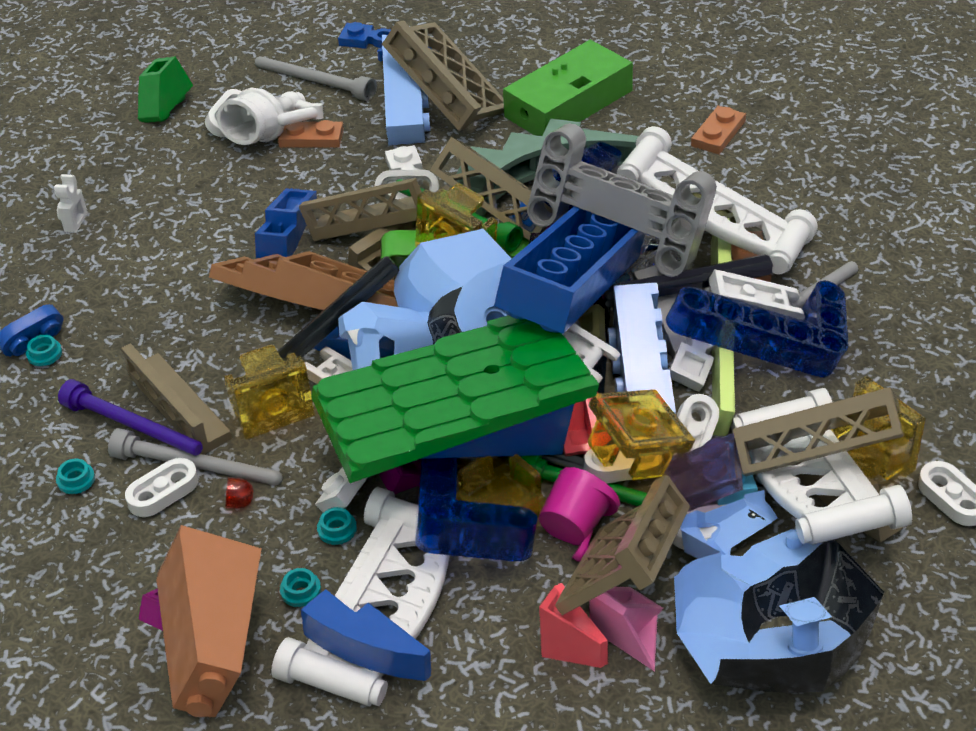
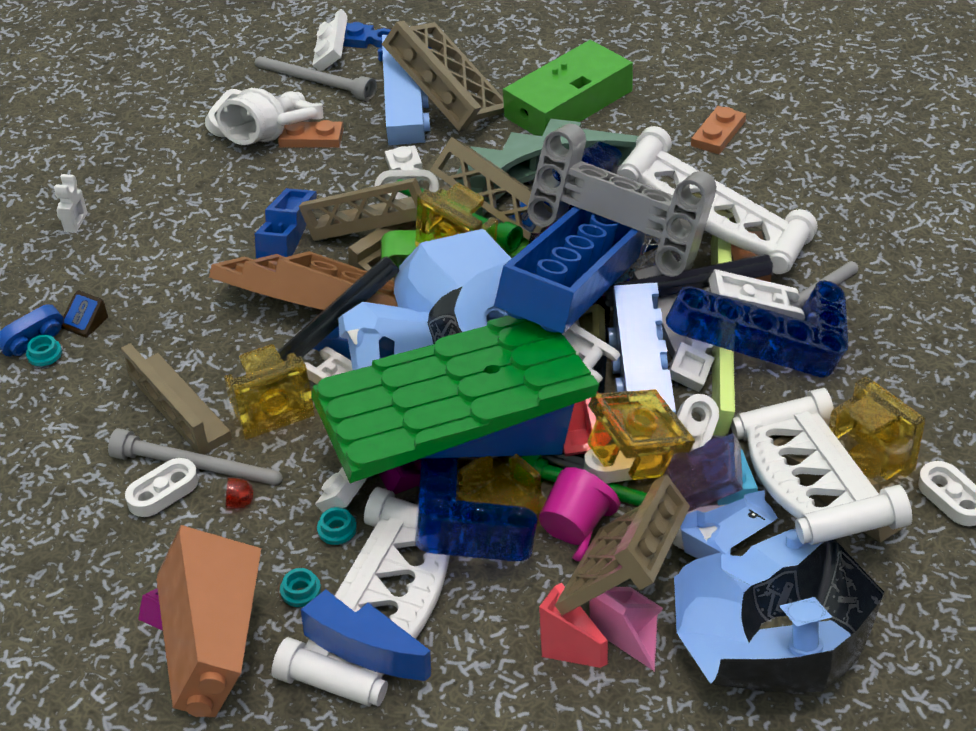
(75, 476): teal plate -> none
(77, 396): dark purple piece -> none
(84, 314): none -> slope
(161, 89): green slope -> none
(330, 41): none -> white hinge
(815, 422): dark tan fence -> none

